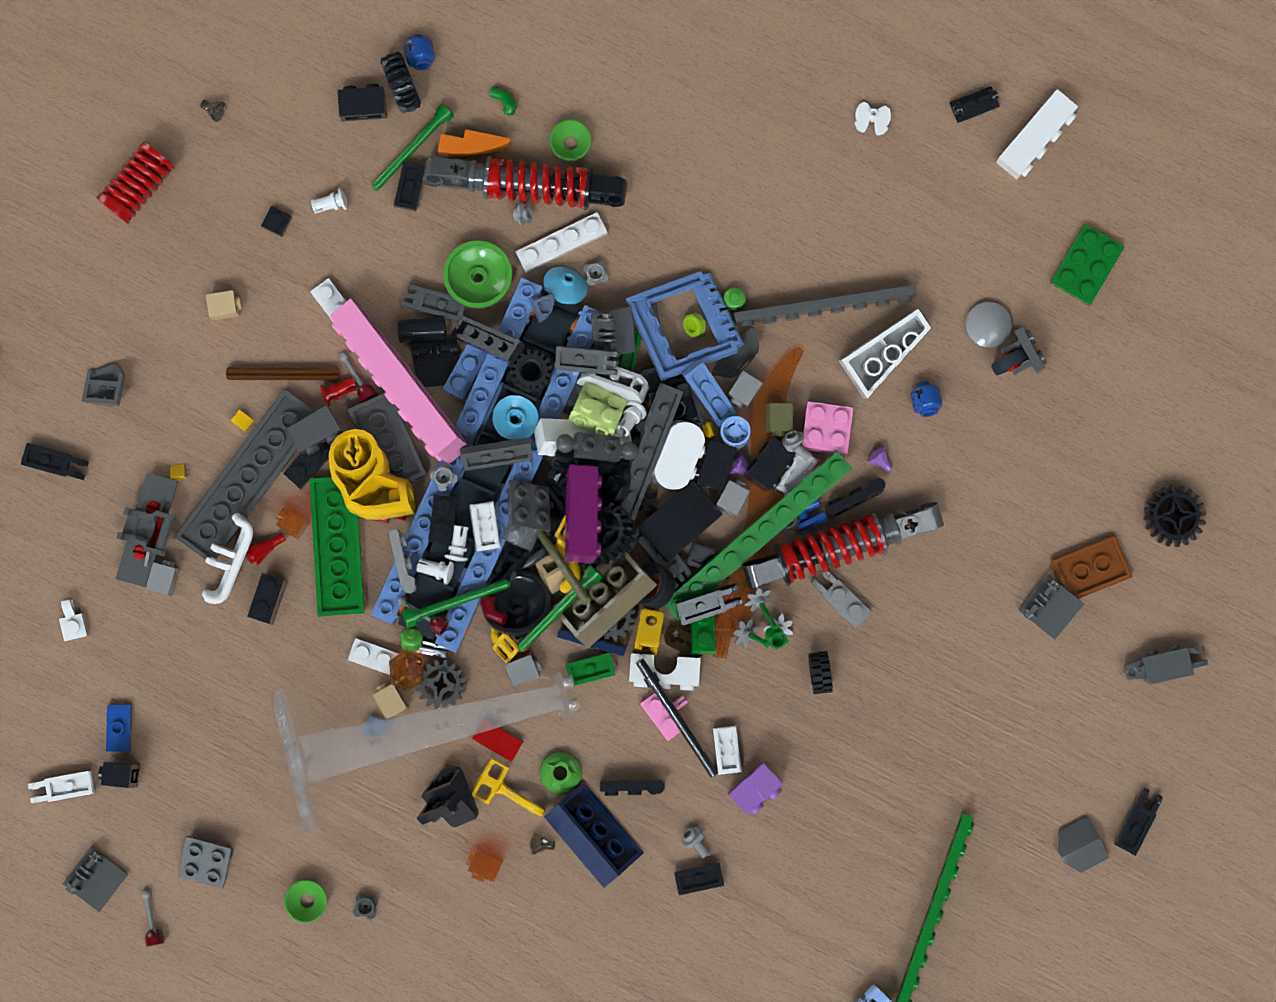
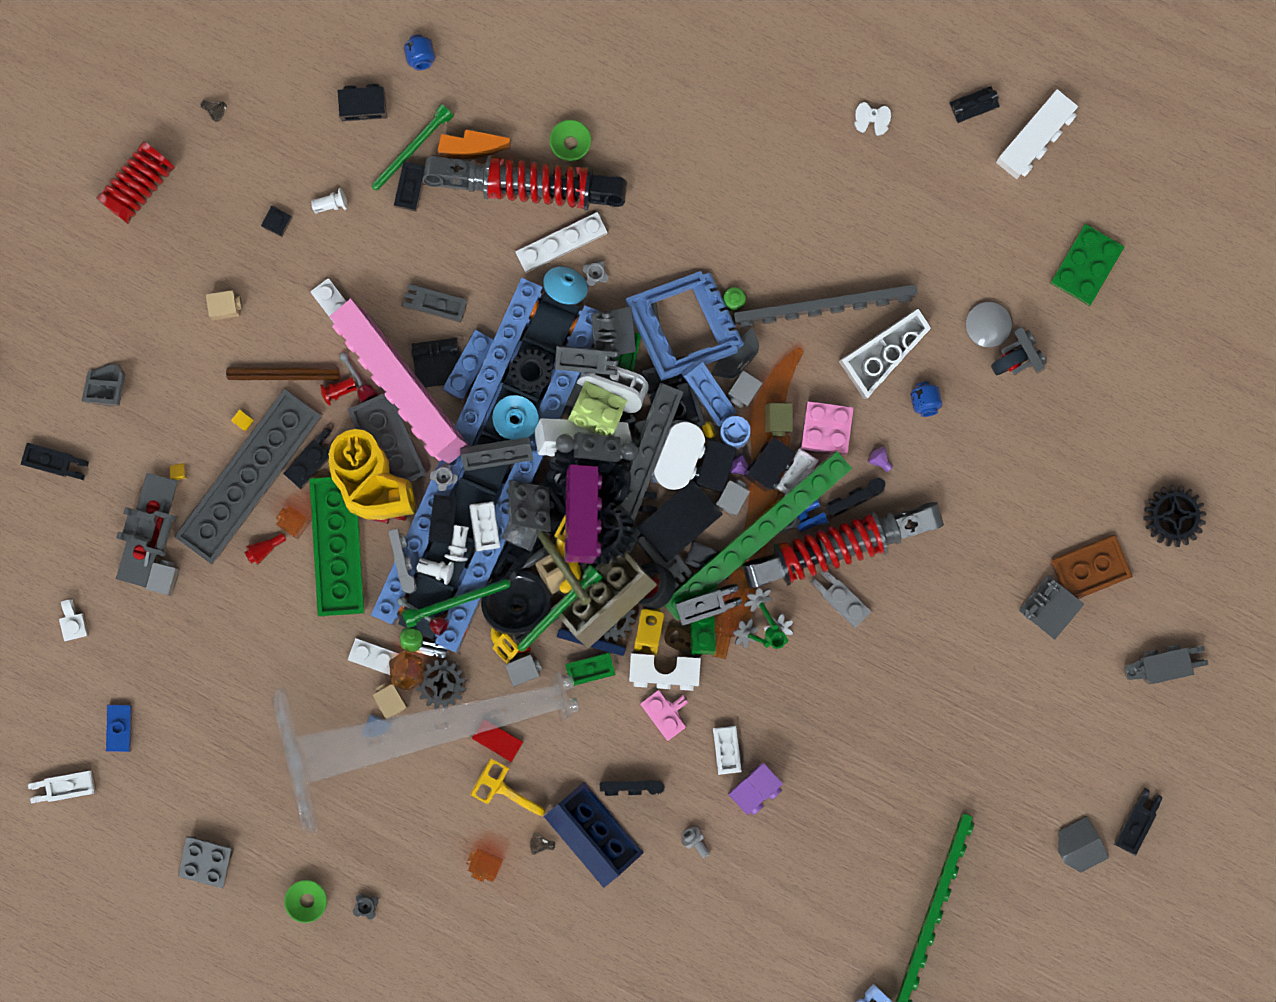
(95, 879): dark grey hinge -> none
(119, 774): black brick -> none
(153, 936): hinge -> none
(233, 566): white piece -> none
(267, 598): black brick -> none
(315, 430): dark grey brick -> none
(400, 82): black gear -> none
(422, 330): black pin -> none
(448, 798): black piece -> none
(477, 259): bright green dish -> none
(488, 340): black plate -> none
(489, 610): dark red arm -> none
(506, 98): green arm -> none
(523, 213): light grey plate -> none
(543, 306): sand blue tile -> none
(573, 769): bright green piece -> none
(632, 415): white pin -> none
(652, 680): black bar -> none
(694, 324): lime tile -> none
(699, 879): black plate -> none
(792, 442): light grey plate -> none
(820, 672): black tyre -> none

